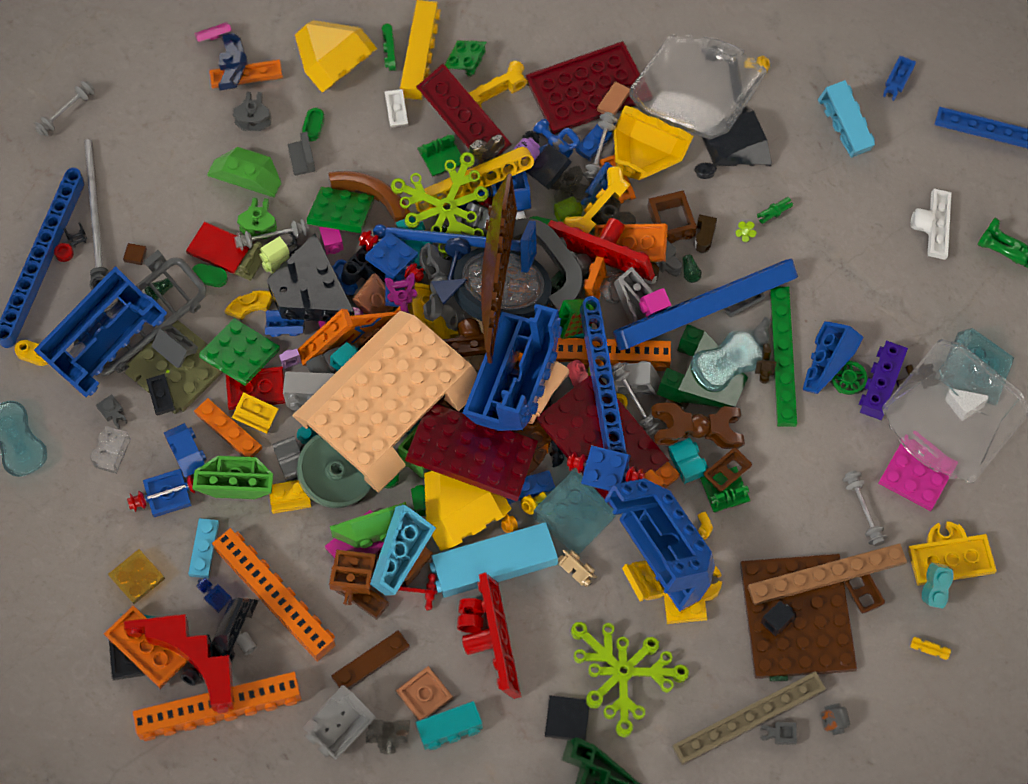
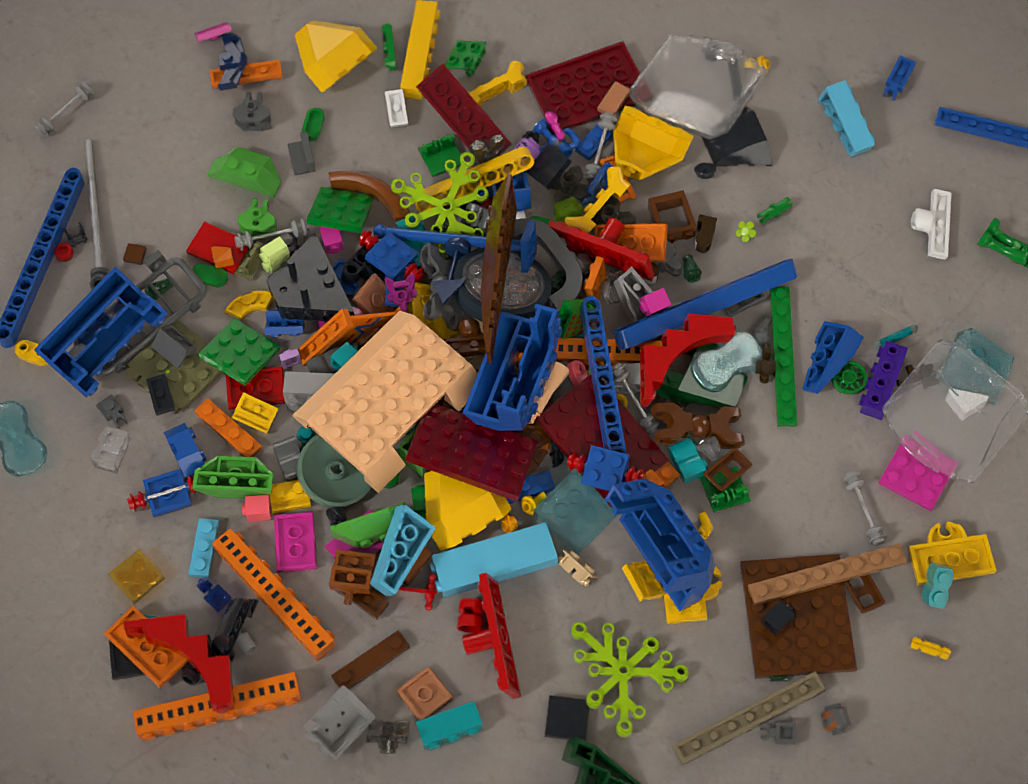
(222, 256): none -> orange slope
(257, 508): none -> coral brick
(295, 542): none -> dark pink tile
(335, 515): none -> black hat
(552, 118): none -> dark pink piece
(697, 332): none -> red arch
(710, 447): none -> clear slope
(897, 336): none -> teal piece

